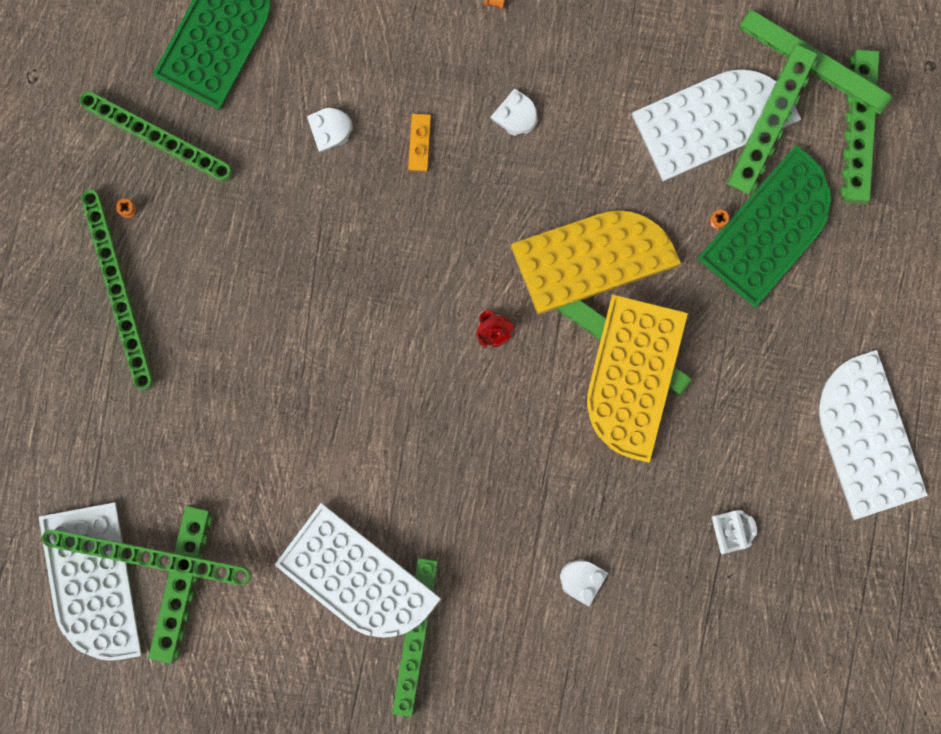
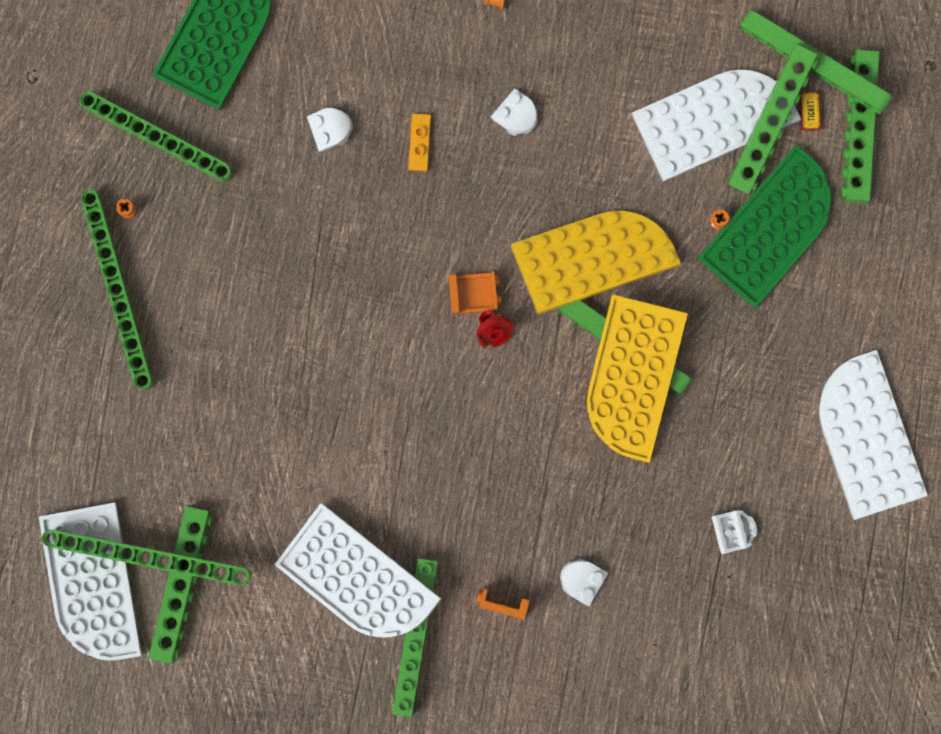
(474, 293): none -> orange panel
(519, 612): none -> orange panel
(810, 111): none -> tile

